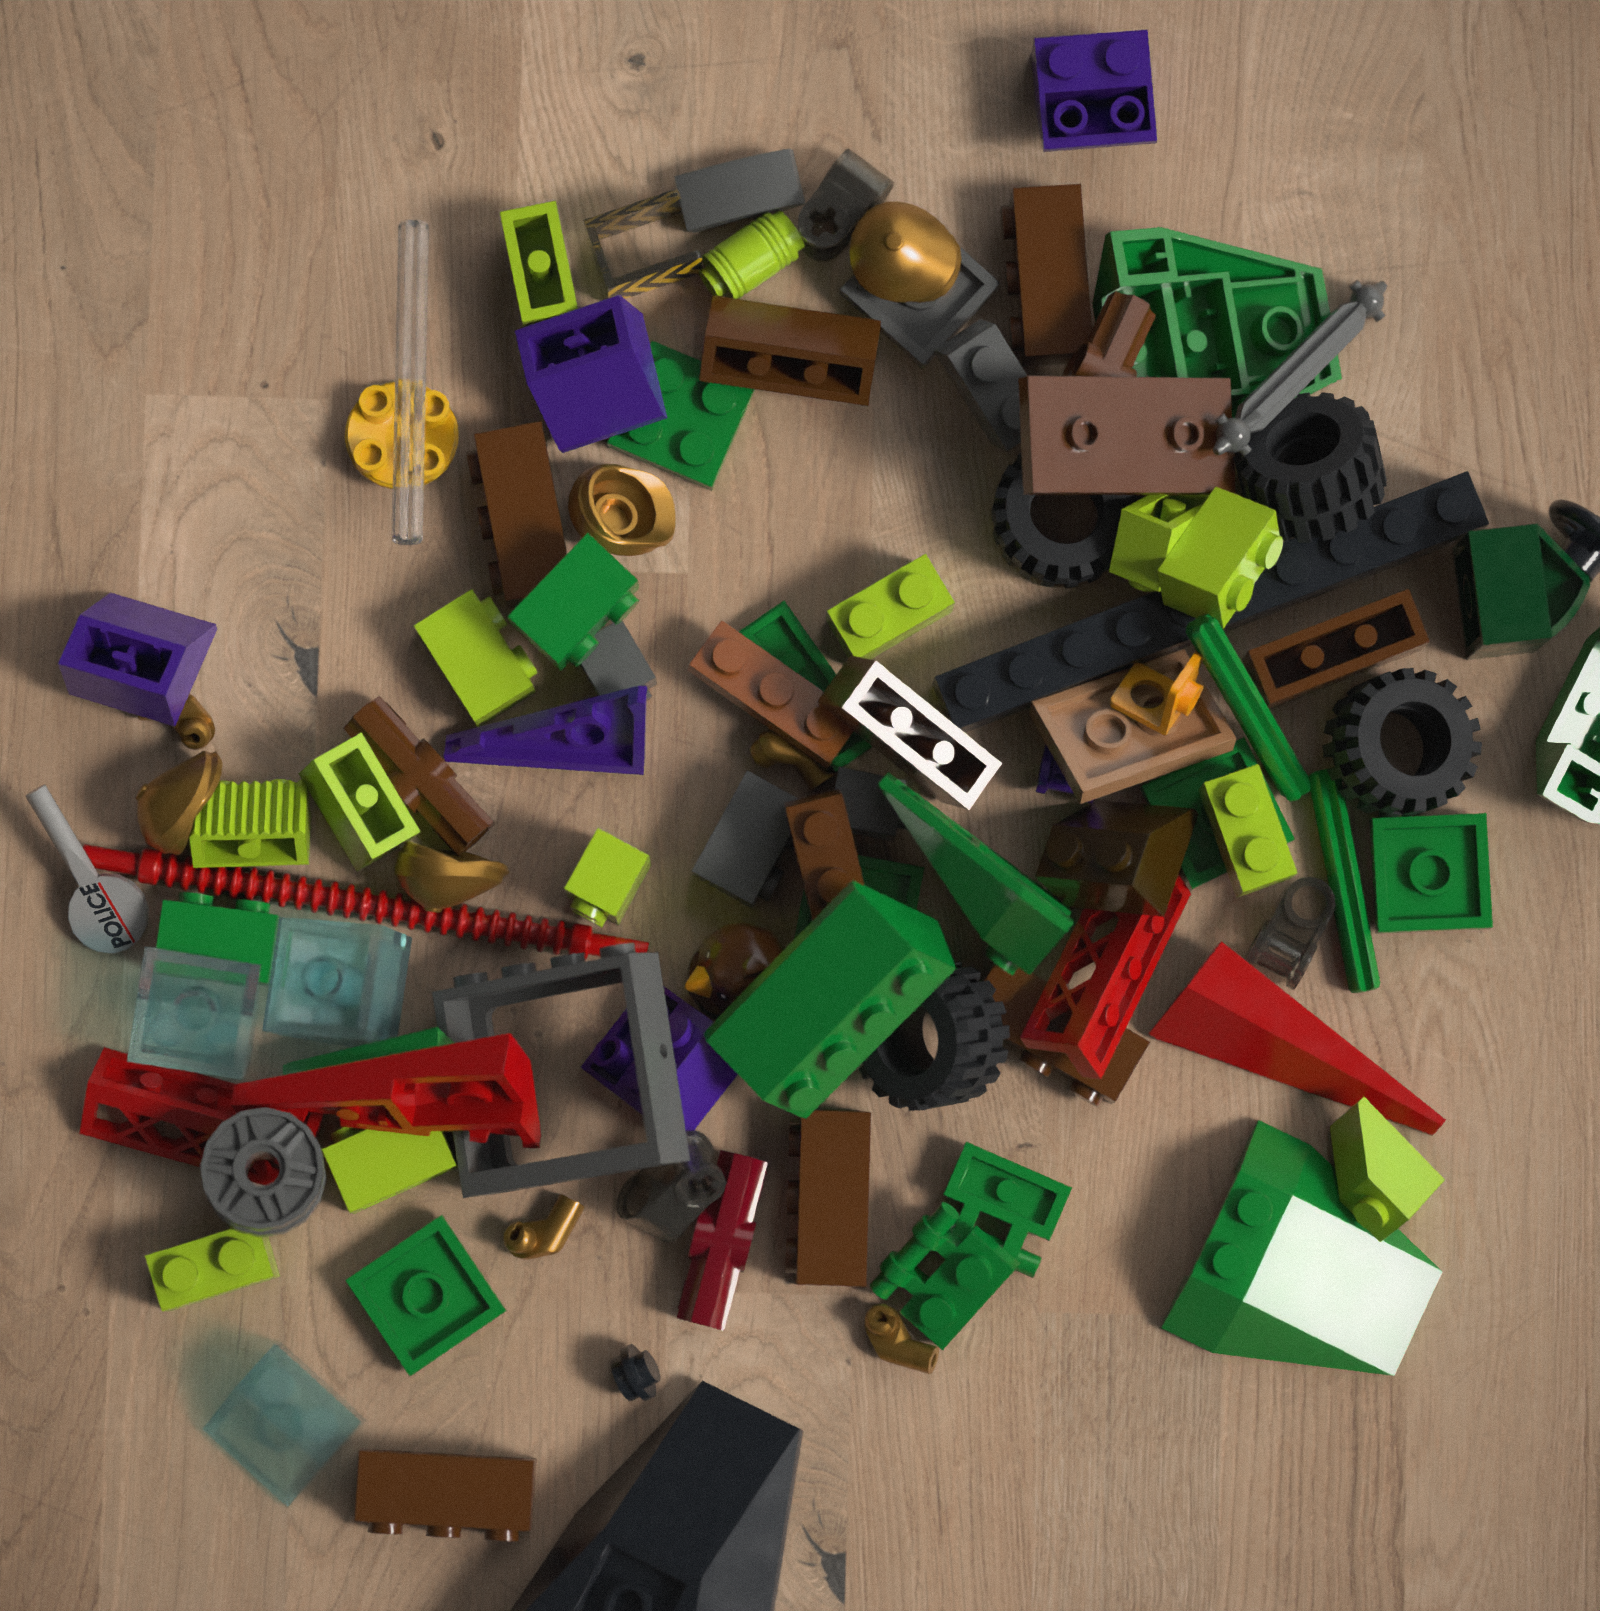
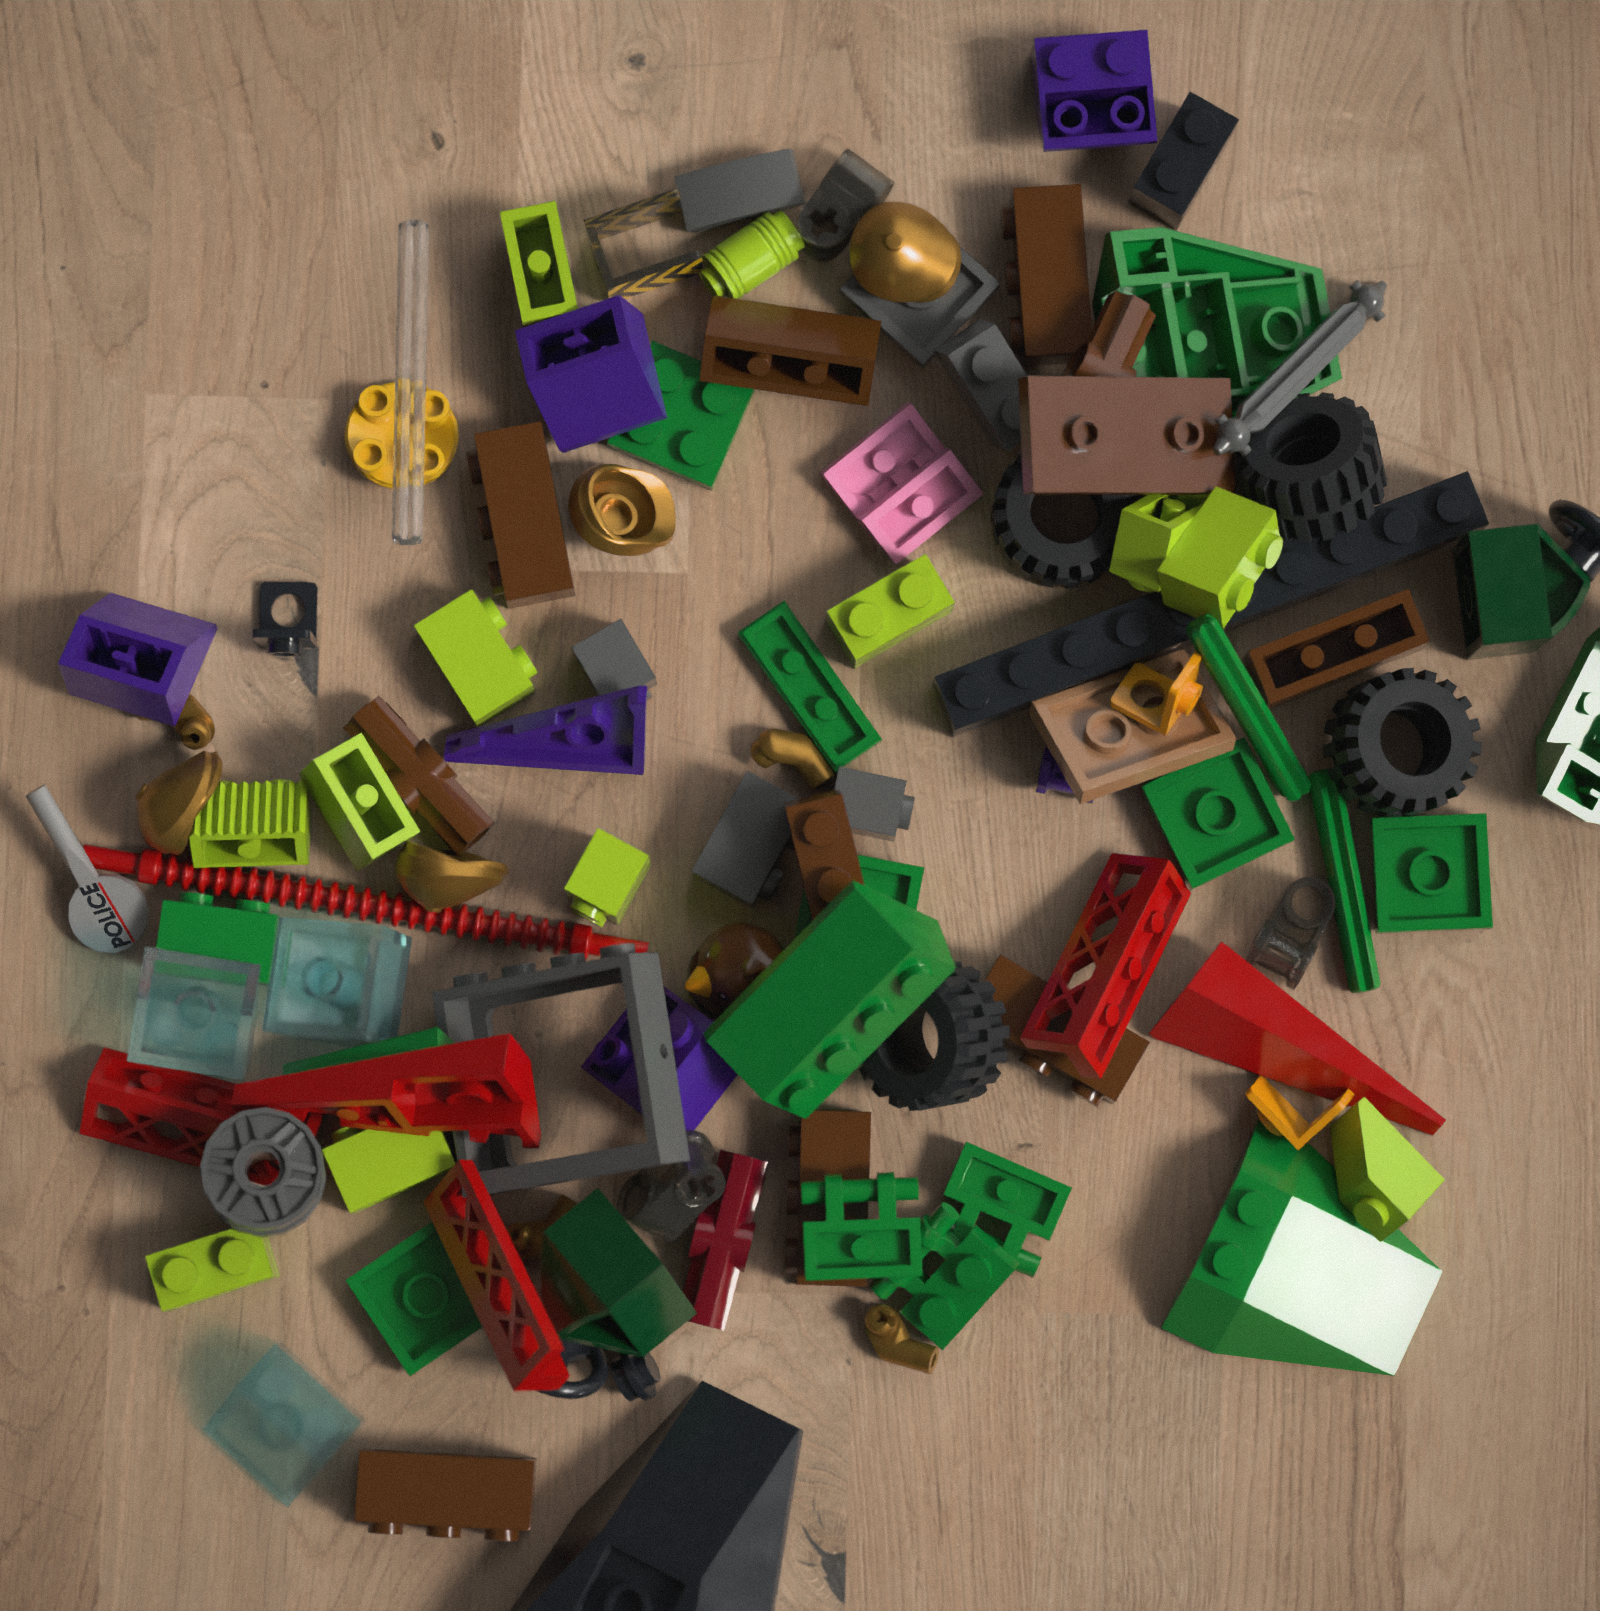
(287, 640): none -> black bracket
(496, 1281): none -> red fence
(576, 603): green brick -> none
(605, 1291): none -> dark green piece
(769, 693): dark orange plate -> none
(861, 1247): none -> green plate
(901, 483): none -> bright pink slope
(909, 732): reddish brown brick -> none
(1000, 900): green wedge -> none
(1117, 856): dark brown slope -> none
(1183, 160): none -> black brick
(1247, 830): lime brick -> none
(1283, 1119): none -> light orange bracket

